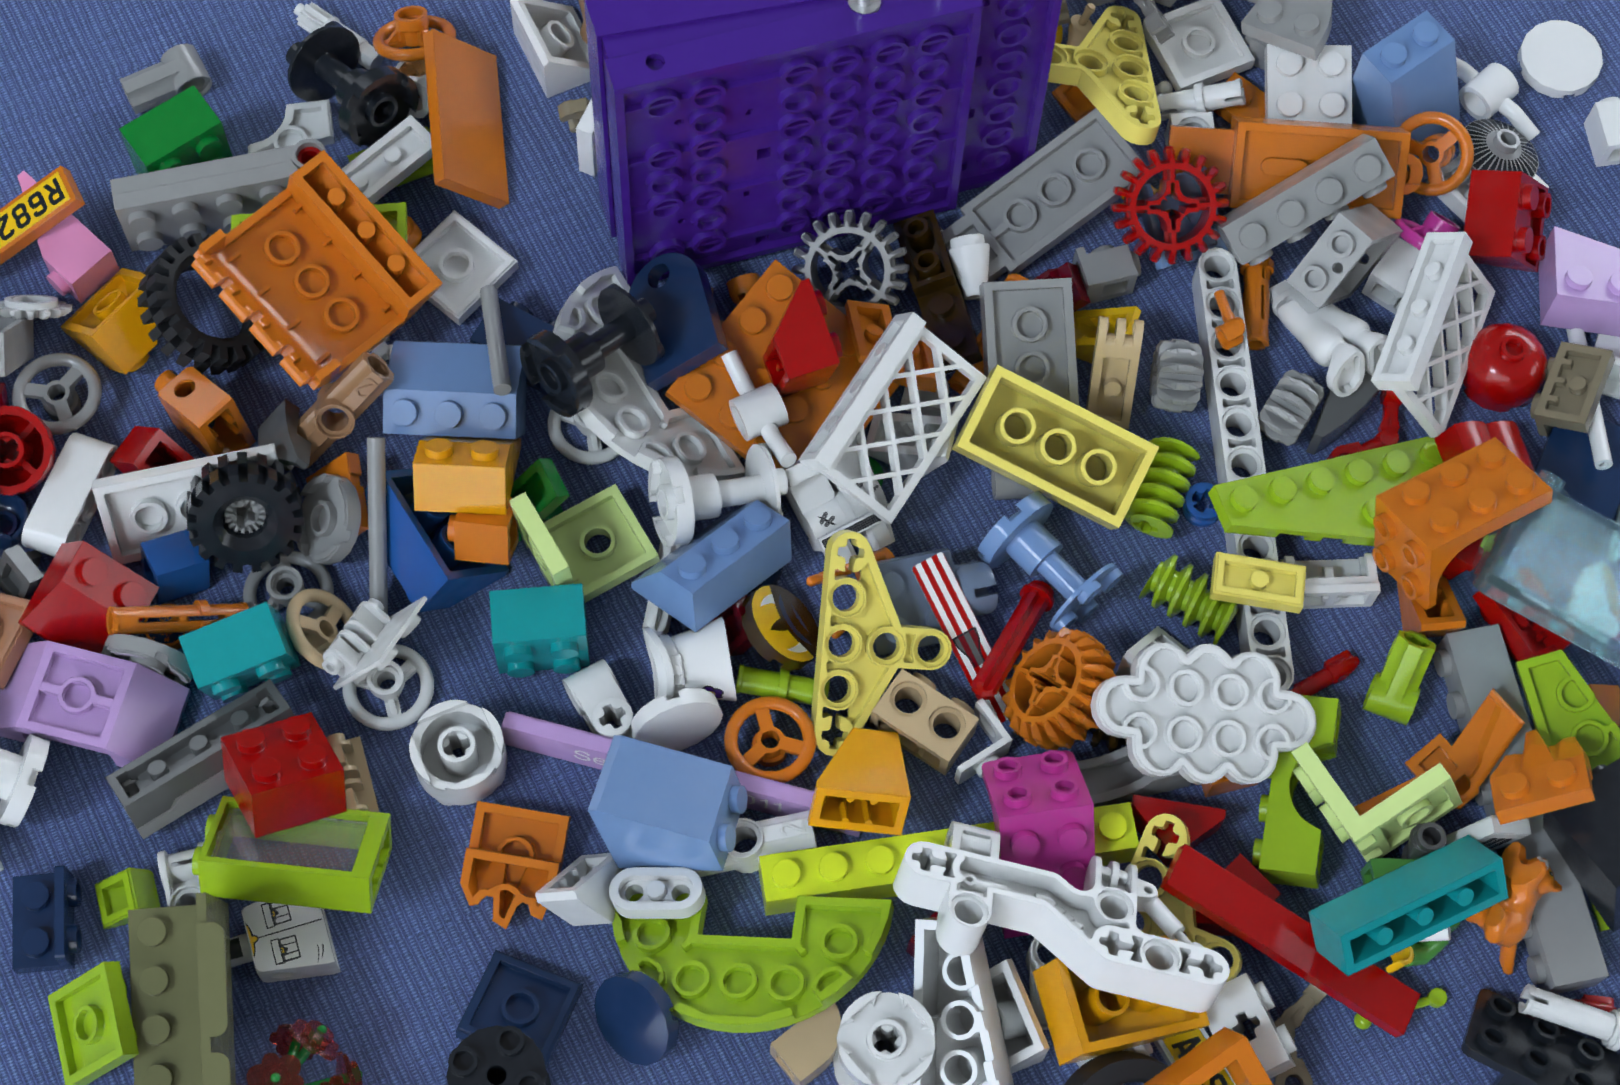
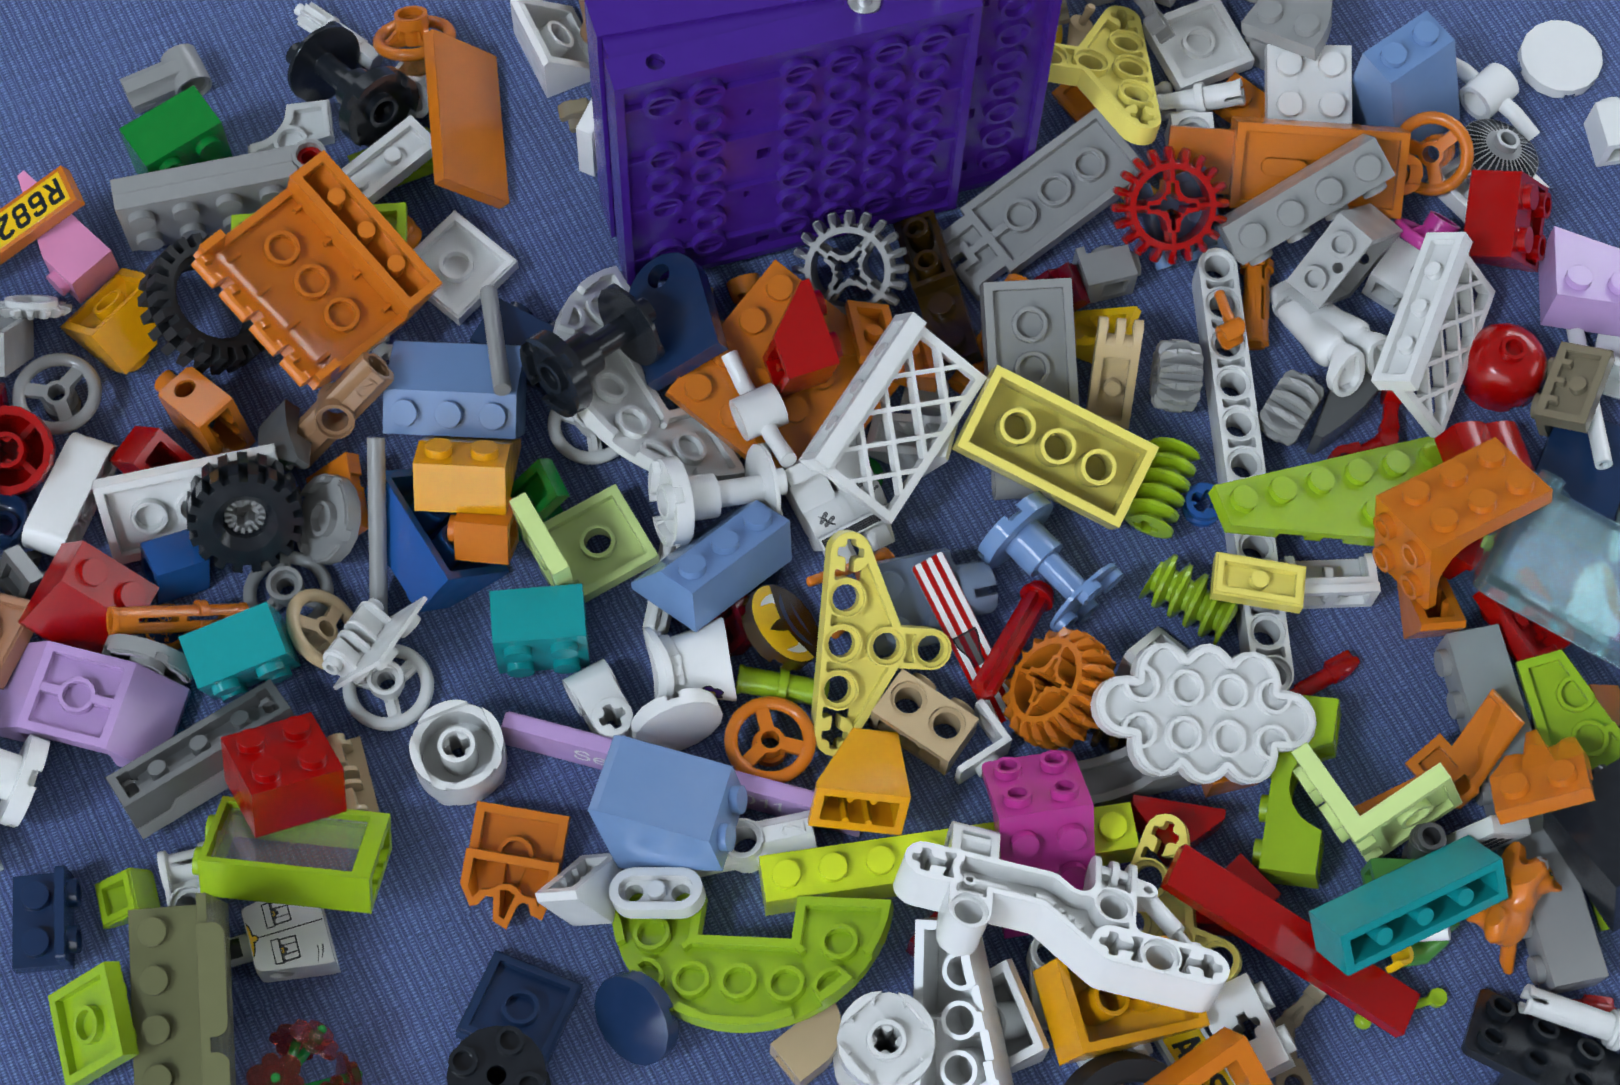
(970, 262): white cone -> none
(1396, 688): lime piece -> none

